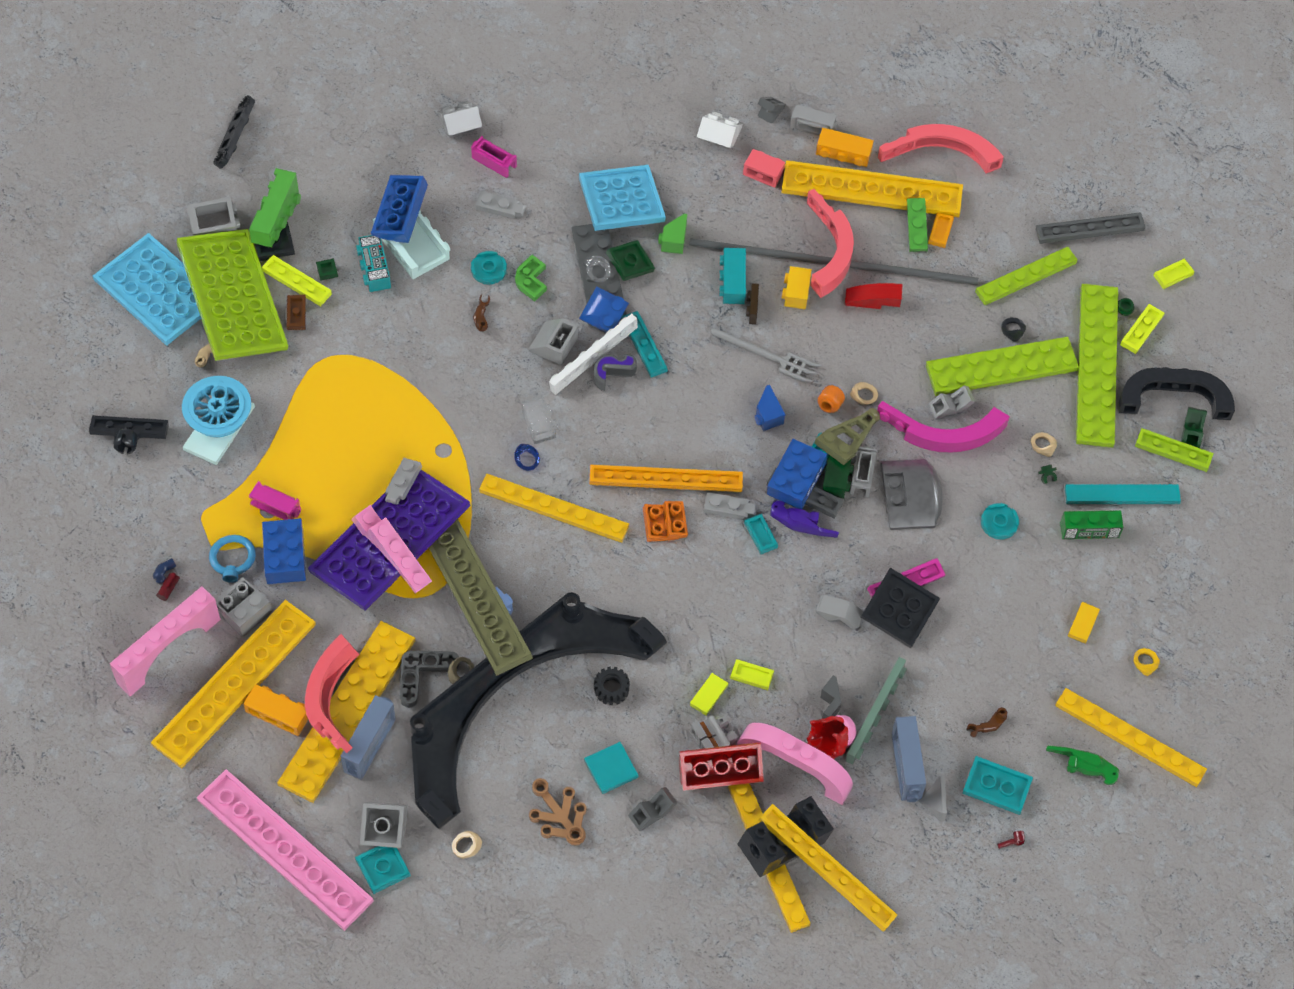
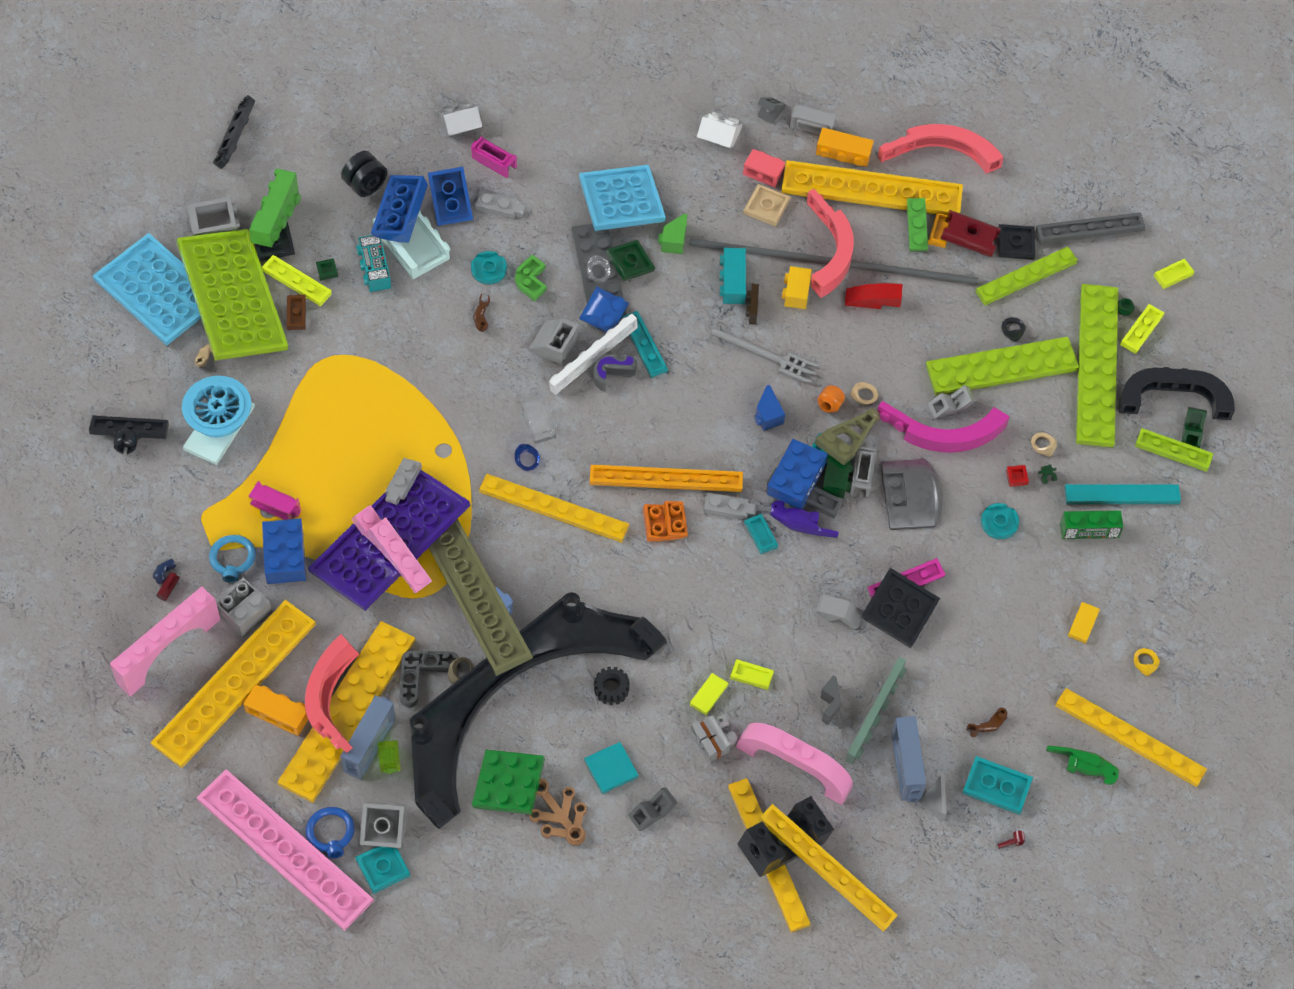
(333, 848): none -> blue piece
(364, 173): none -> black wheel
(389, 756): none -> clear neon green brick
(450, 196): none -> blue slope
(475, 847): tan piece -> none
(508, 781): none -> green plate
(721, 766): red slope -> none
(766, 205): none -> tan tile
(832, 734): red hair -> none
(970, 233): none -> dark red piece
(1016, 242): none -> black tile
(1017, 475): none -> red plate

